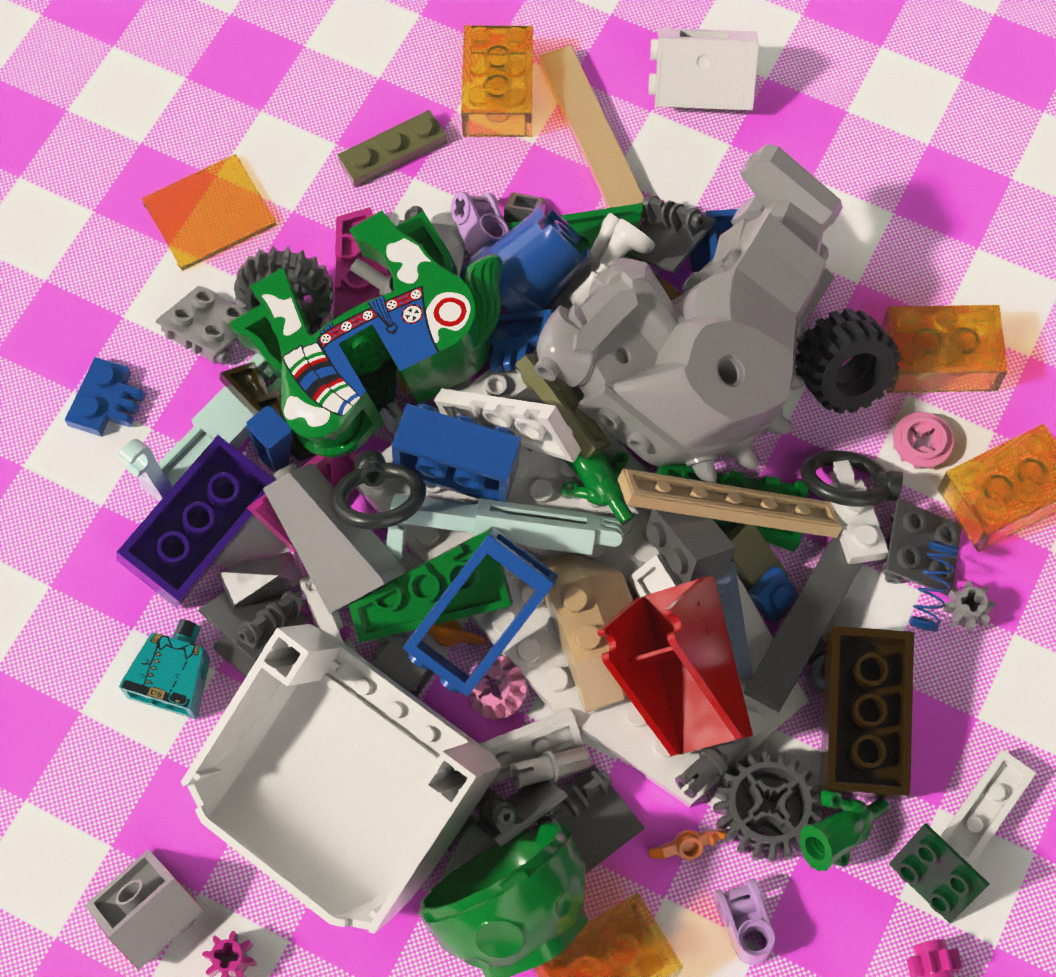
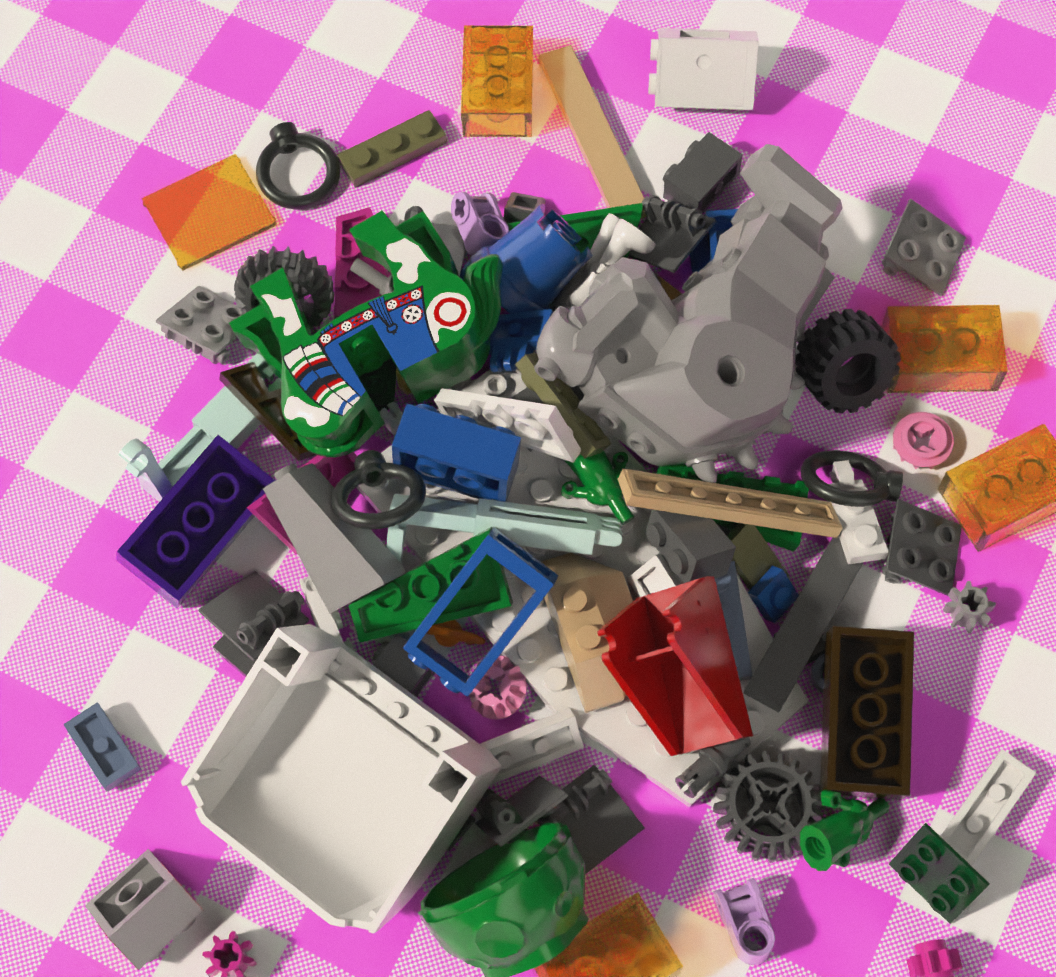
(102, 747): none -> sand blue plate
(104, 398): blue hinge -> none
(169, 672): teal torso -> none
(261, 579): flat silver slope -> none
(270, 438): blue slope -> none
(286, 140): none -> pearl dark grey piece
(550, 766): white axle -> none
(687, 844): orange piece -> none
(702, 173): none -> dark grey brick
(923, 248): none -> light grey hinge
(923, 623): blue piece -> none

